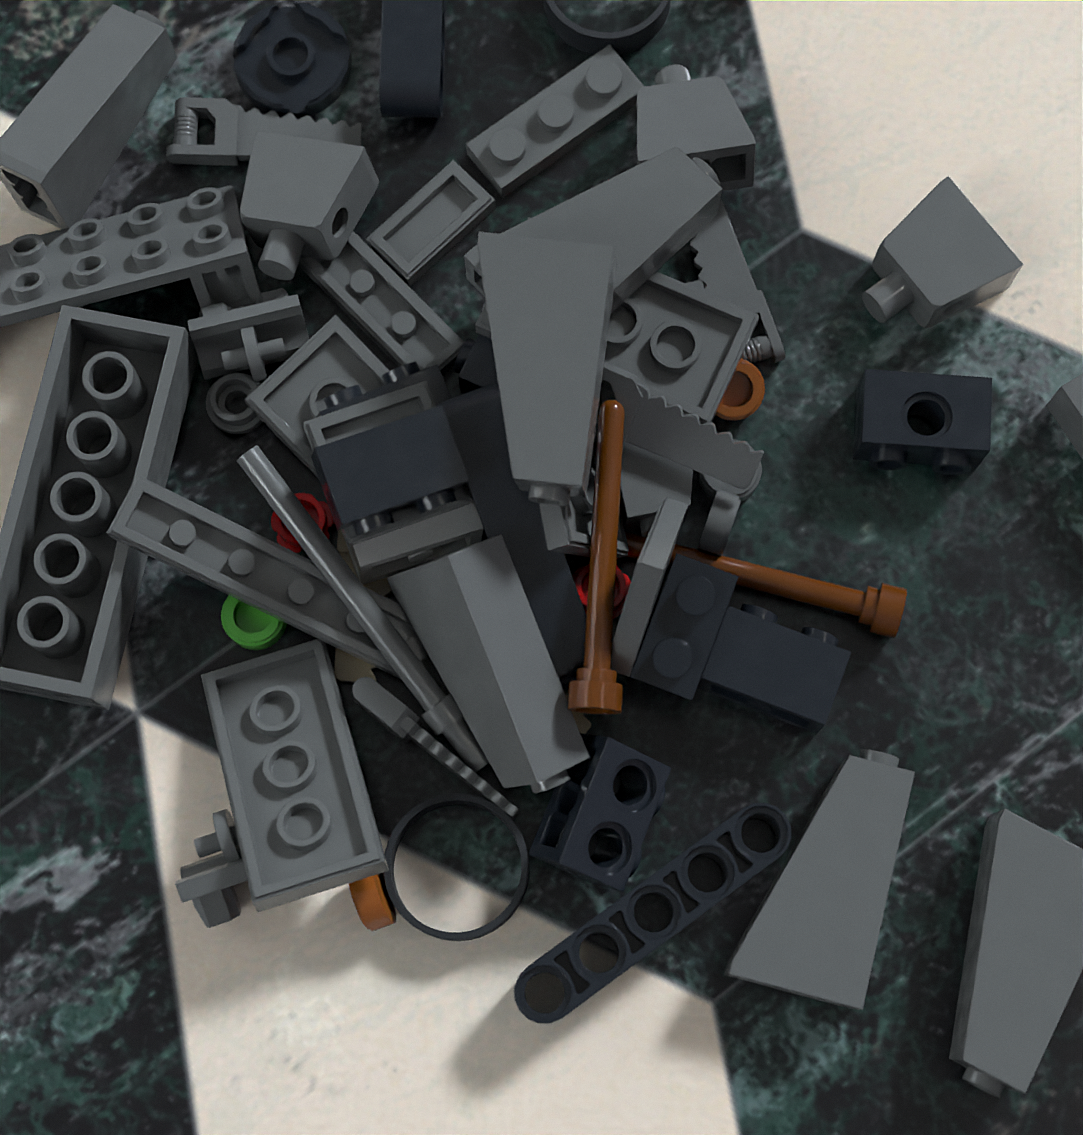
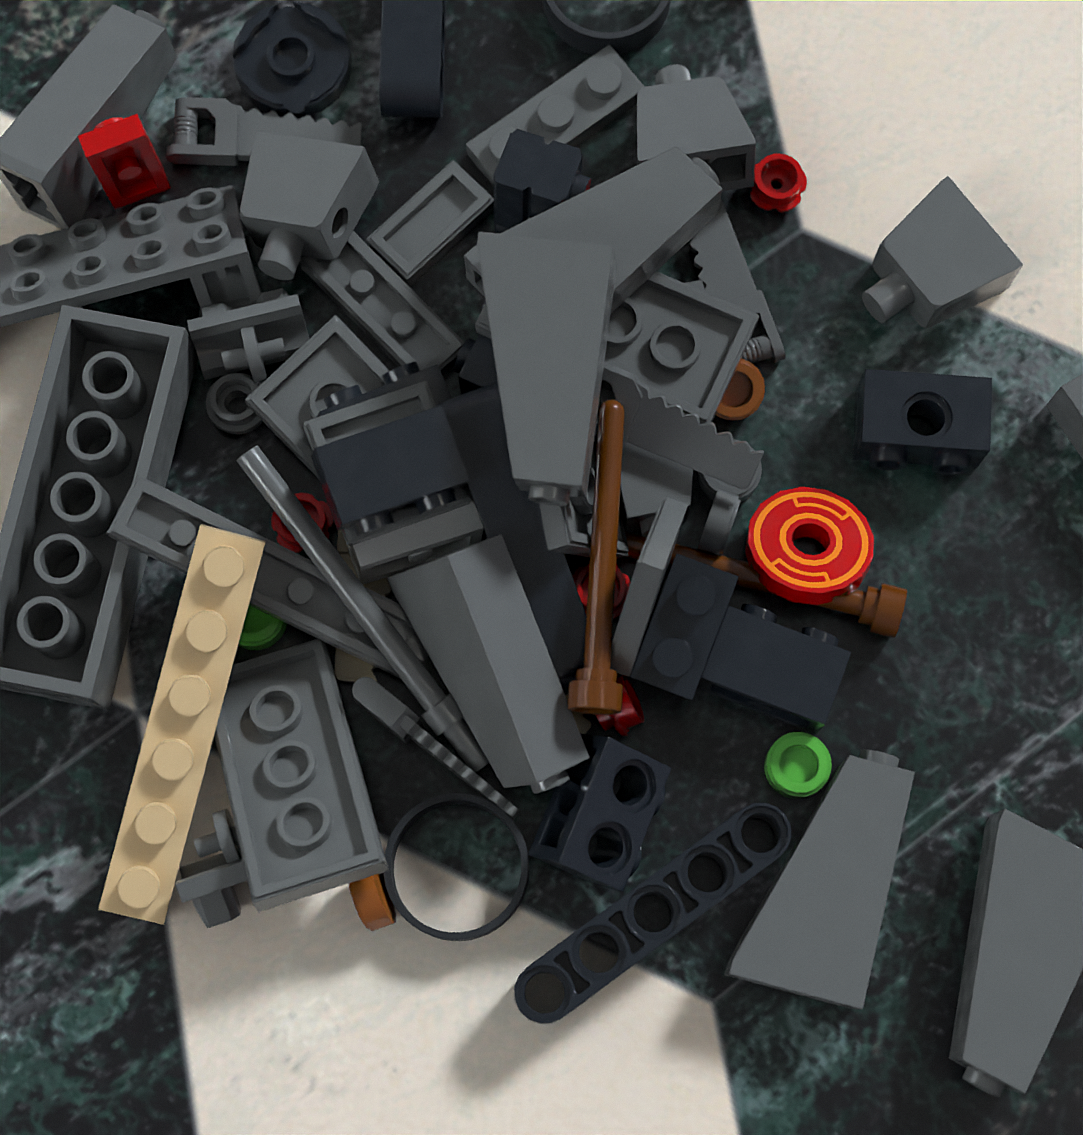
(124, 160): none -> red plate
(182, 724): none -> tan plate
(534, 178): none -> black brick
(631, 710): none -> red plate
(783, 169): none -> red plate
(797, 765): none -> bright green tile
(813, 515): none -> red tile

